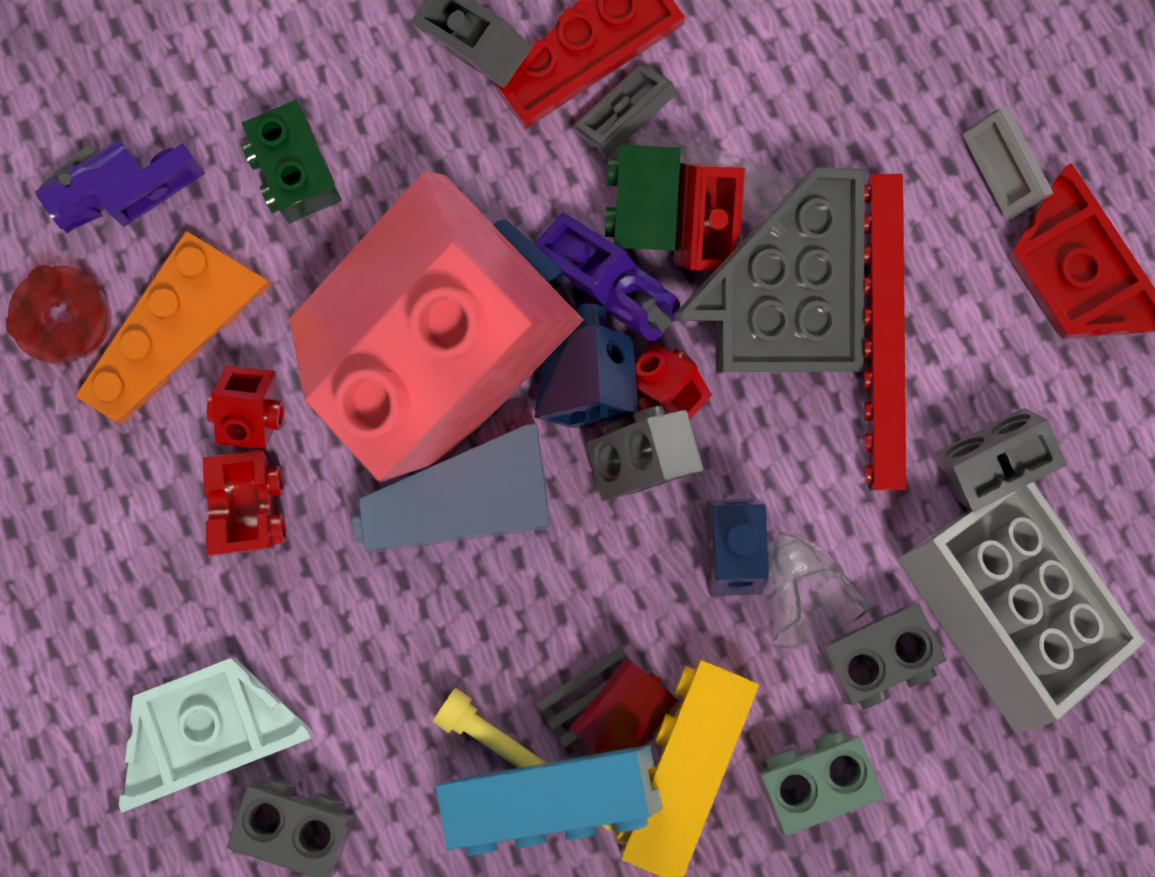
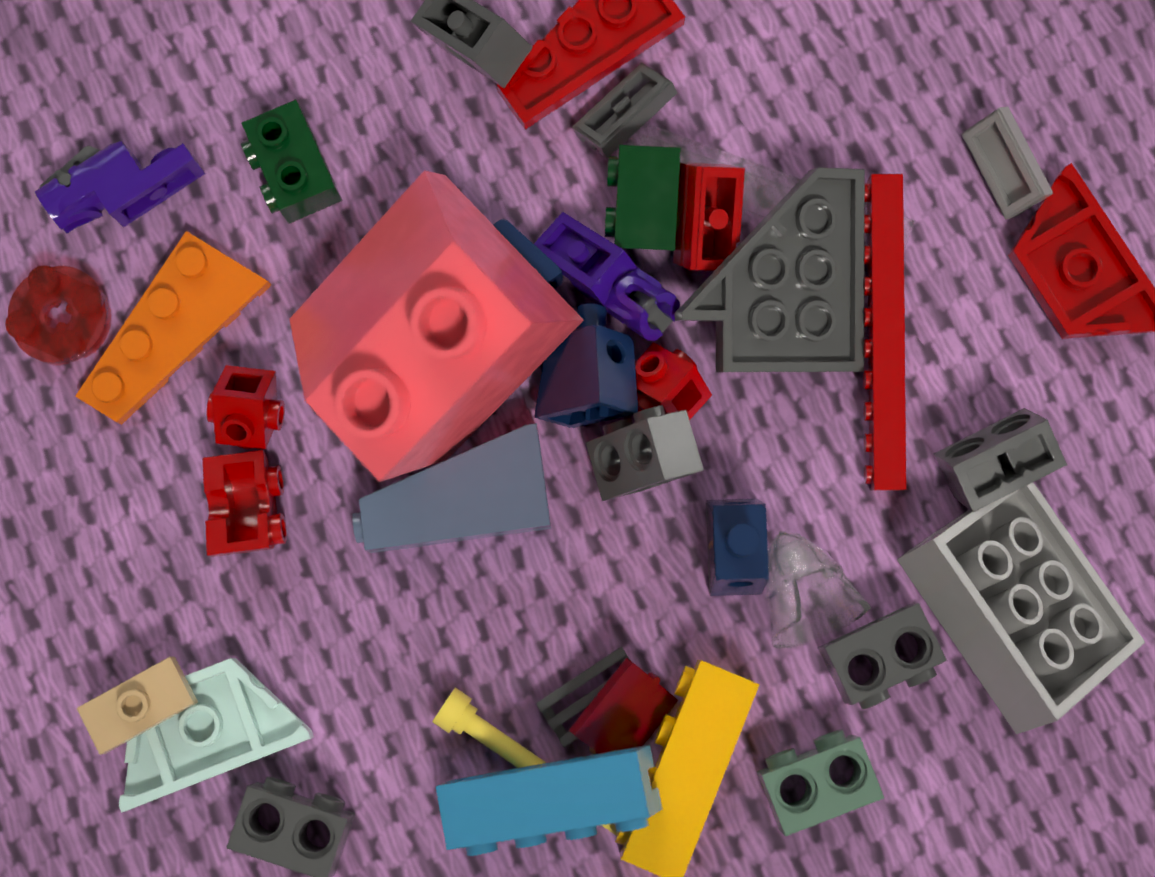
(137, 705): none -> tan plate

